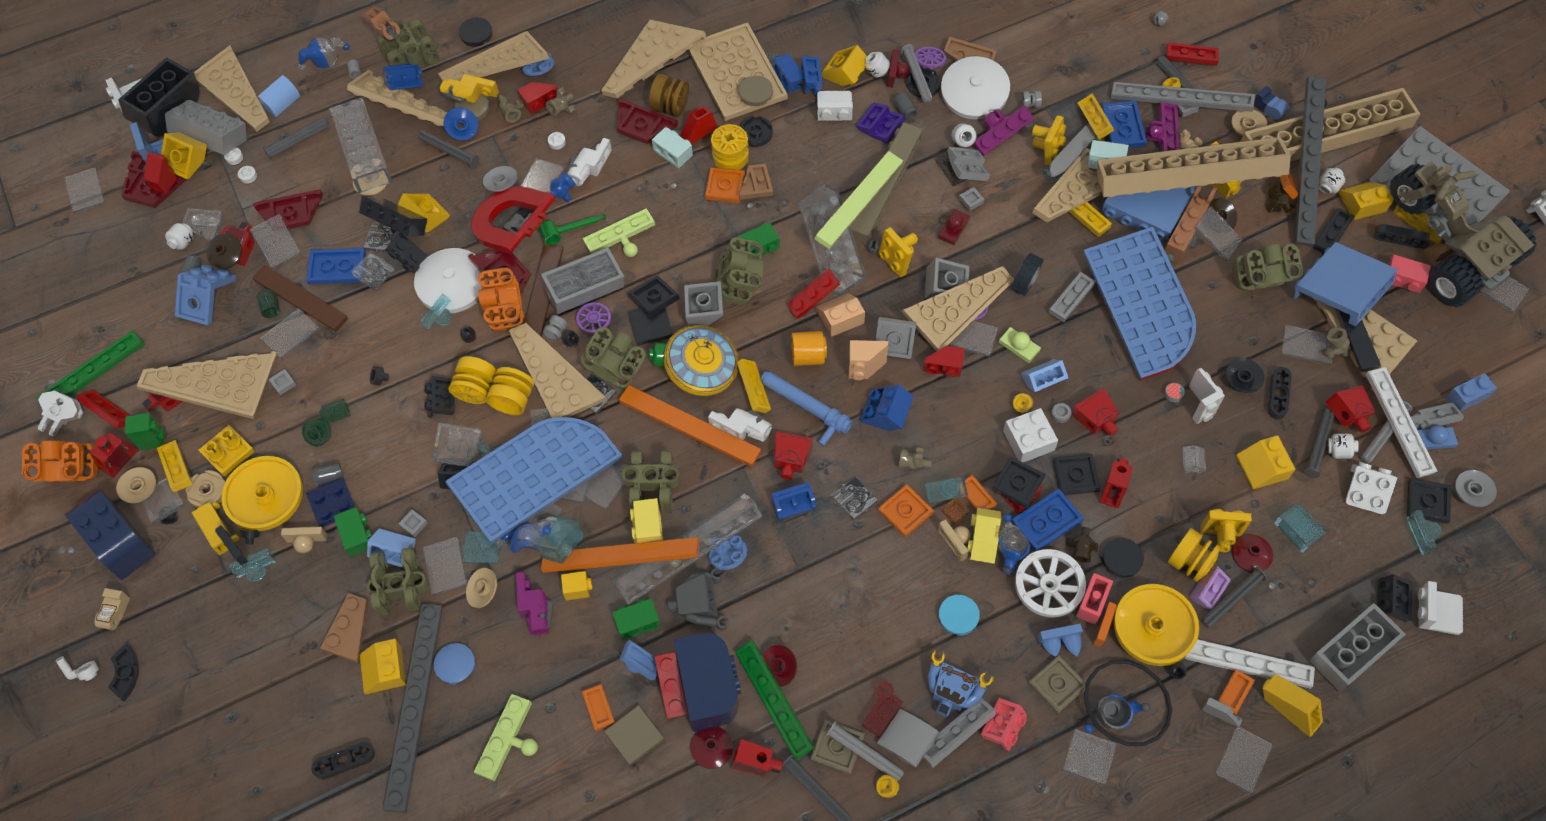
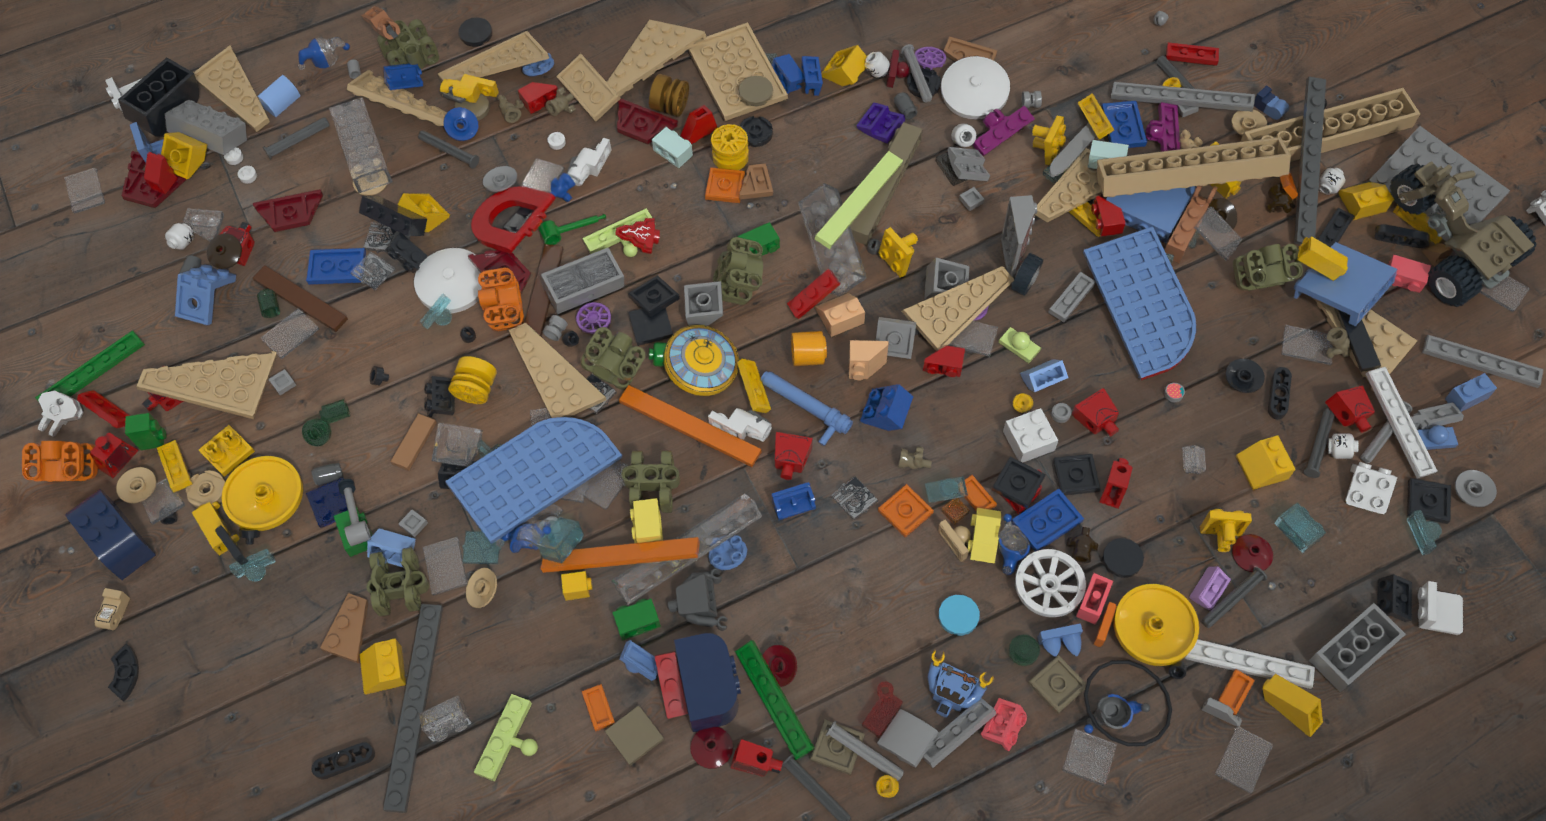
(86, 671): white plate -> none
(275, 241): clear piece -> none
(303, 537): tan tile -> none
(358, 531): none -> light grey piece
(413, 442): none -> medium nougat tile
(444, 719): none -> clear slope
(454, 663): medium blue dish -> none
(510, 391): yellow wheel -> none
(533, 606): magenta plate -> none
(588, 87): none -> tan tile
(640, 234): none -> red rock
(834, 105): white bracket -> none
(954, 226): dark red tile -> none
(1017, 231): none -> light grey slope
(1024, 650): none -> clear green plate
(1108, 217): none -> red slope
(1194, 555): yellow wheel -> none
(1208, 394): white bracket -> none
(1322, 258): none -> yellow brick
(1483, 361): none -> light grey tile

